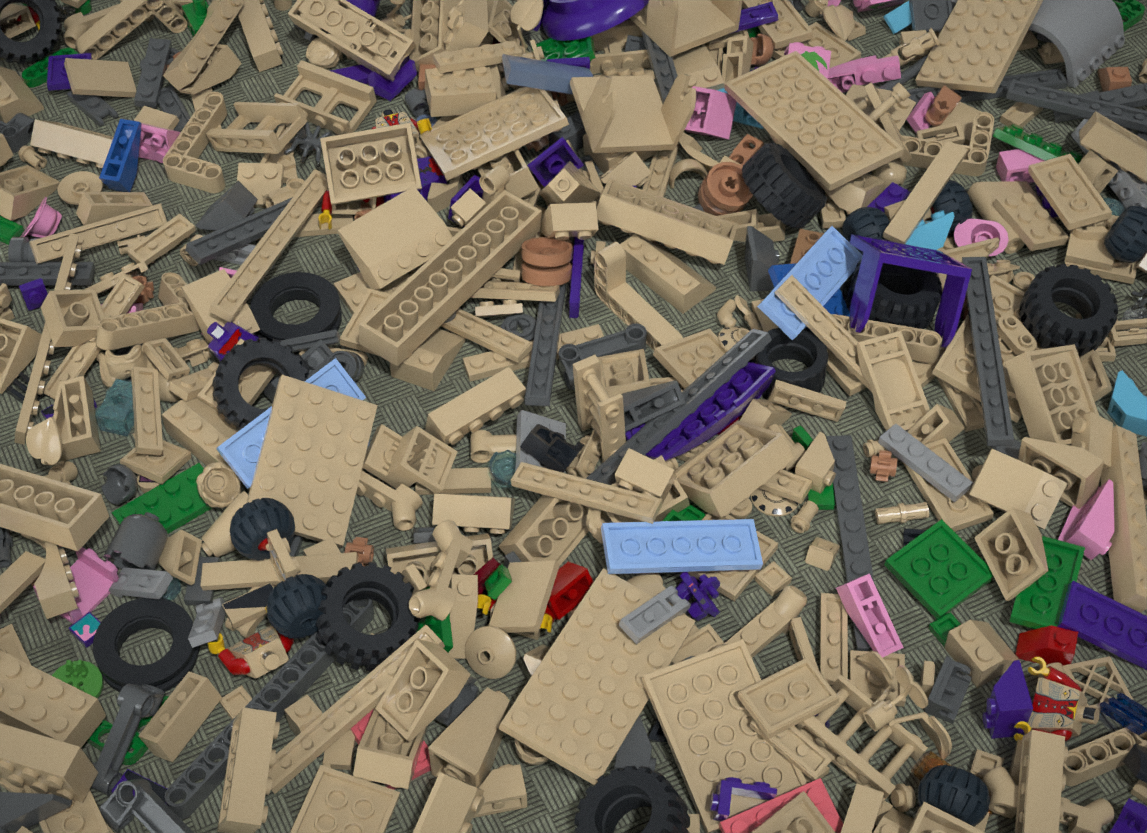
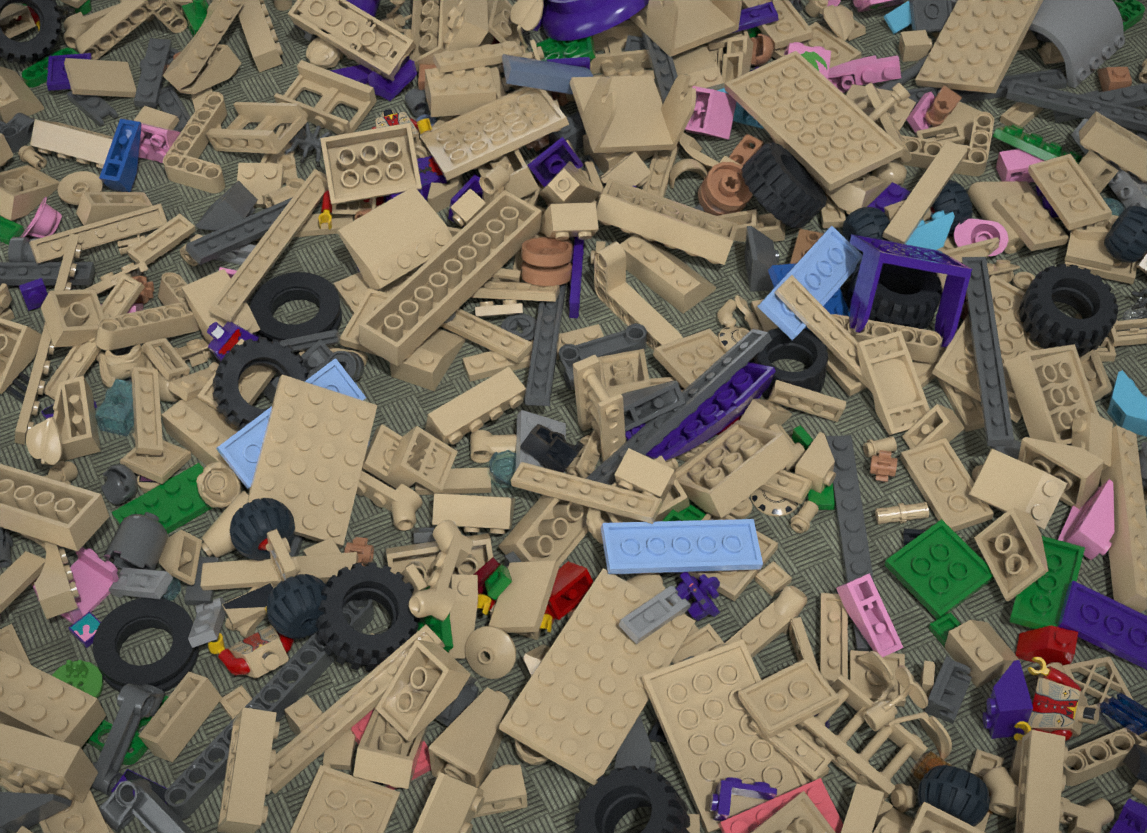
(822, 553): tan slope -> none
(915, 47): tan piece -> none
(925, 462): light grey plate -> none
(1015, 334): tan plate -> none

